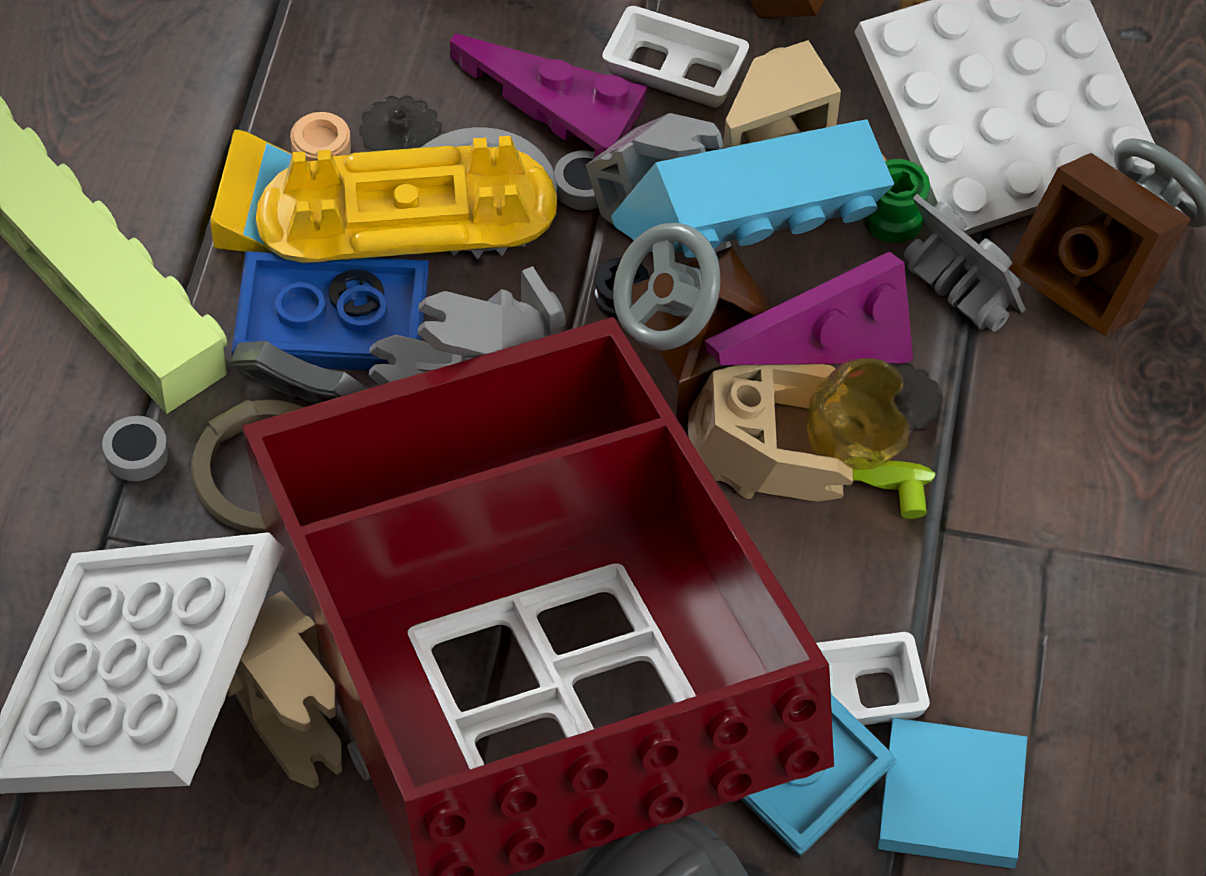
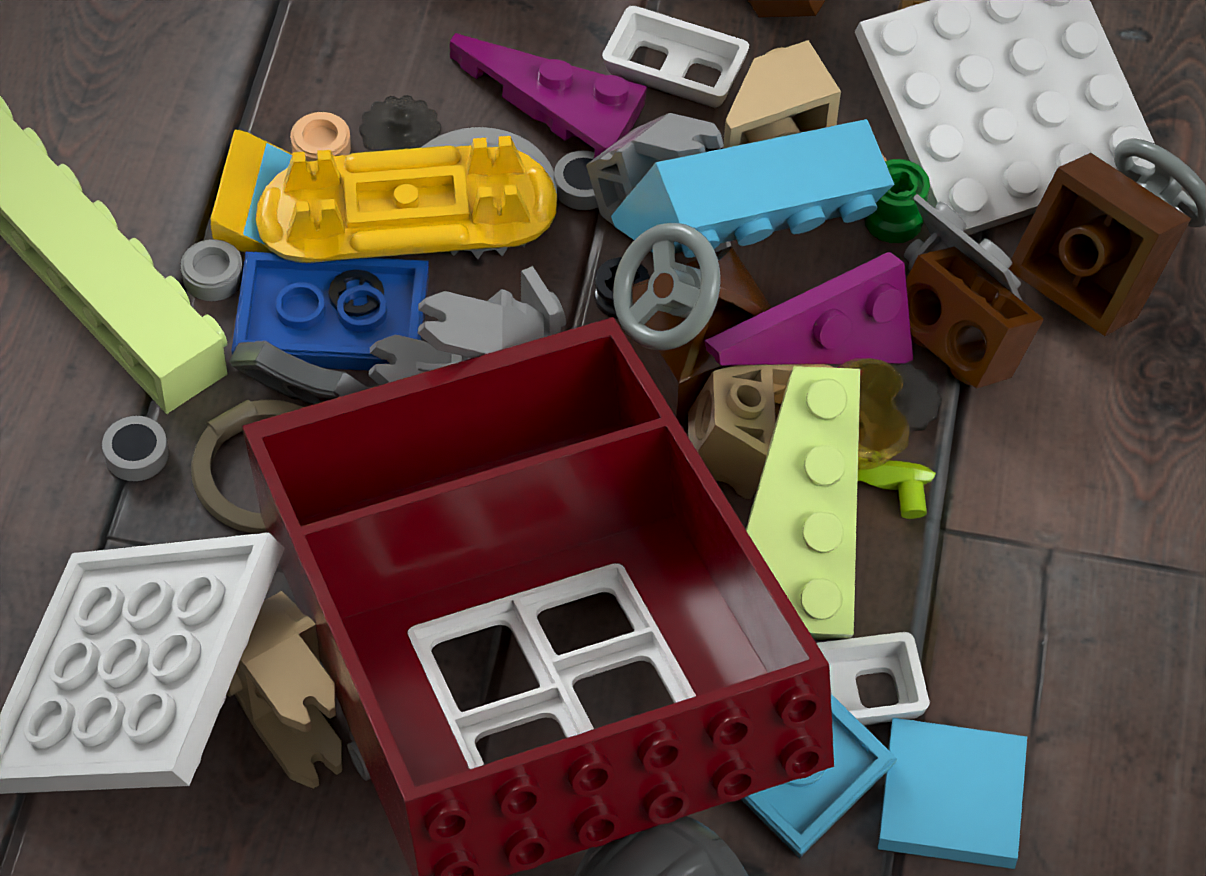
(212, 270): none -> light grey tile
(809, 498): none -> yellowish green wedge
(969, 310): none -> reddish brown brick

